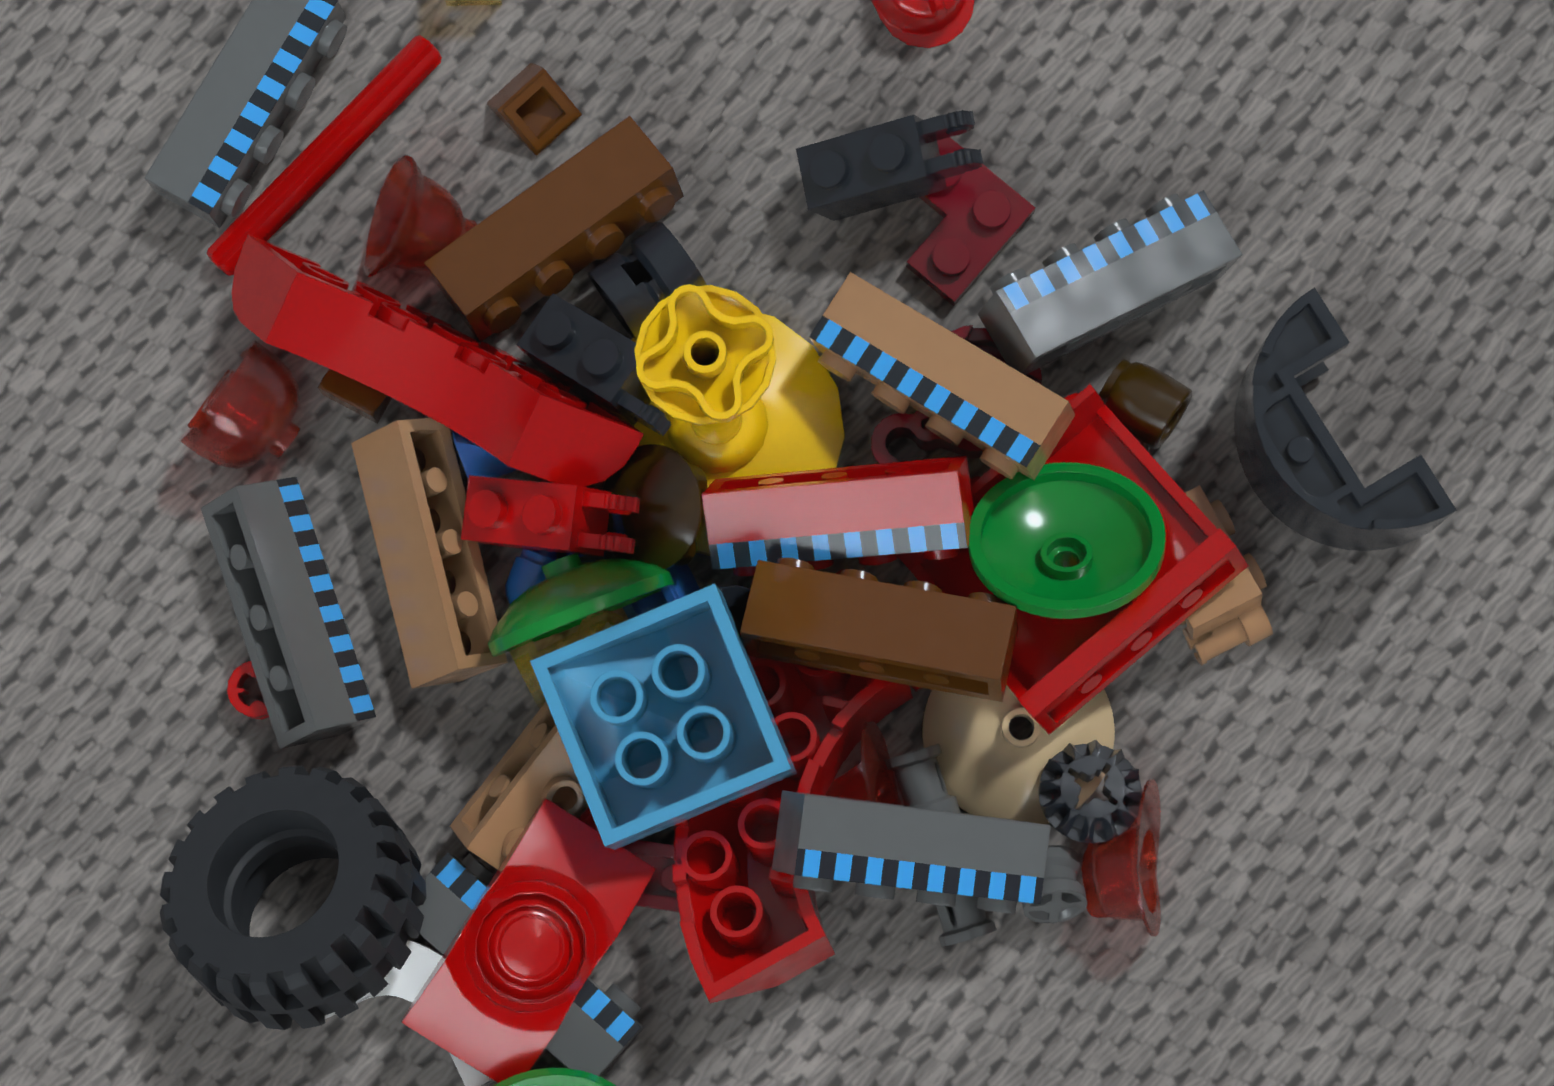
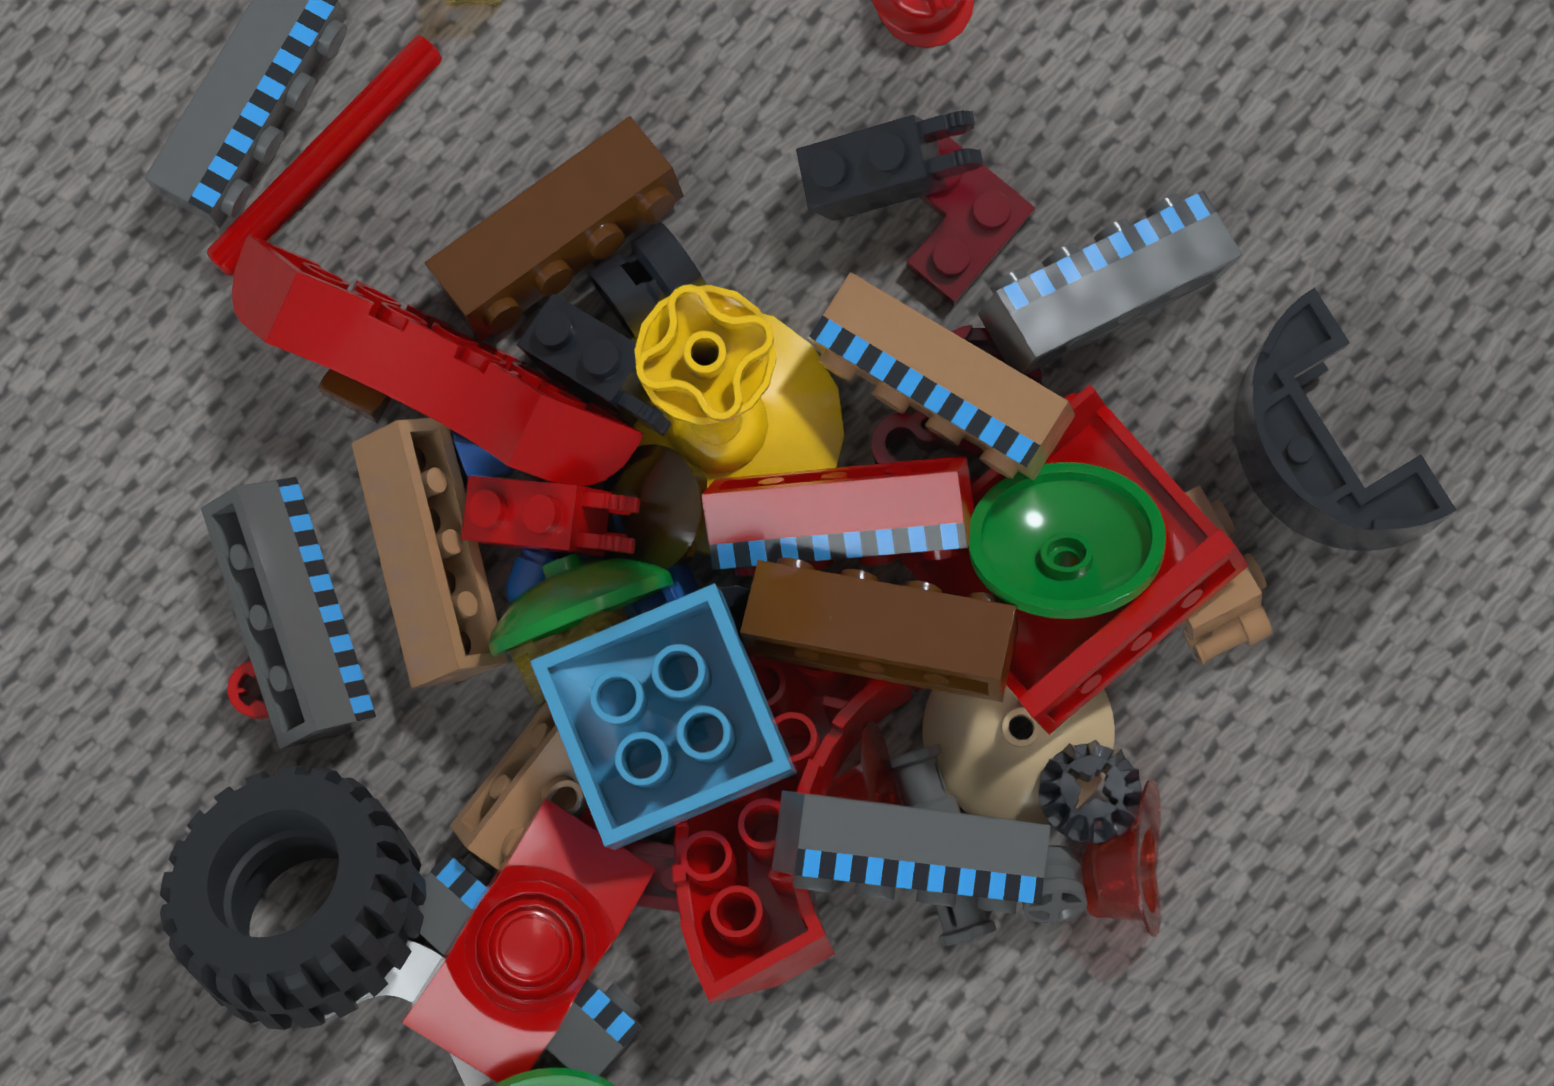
(247, 412): clear red cylinder -> none
(411, 220): clear red hat -> none
(534, 108): reddish brown slope -> none
(1145, 401): dark brown piece -> none

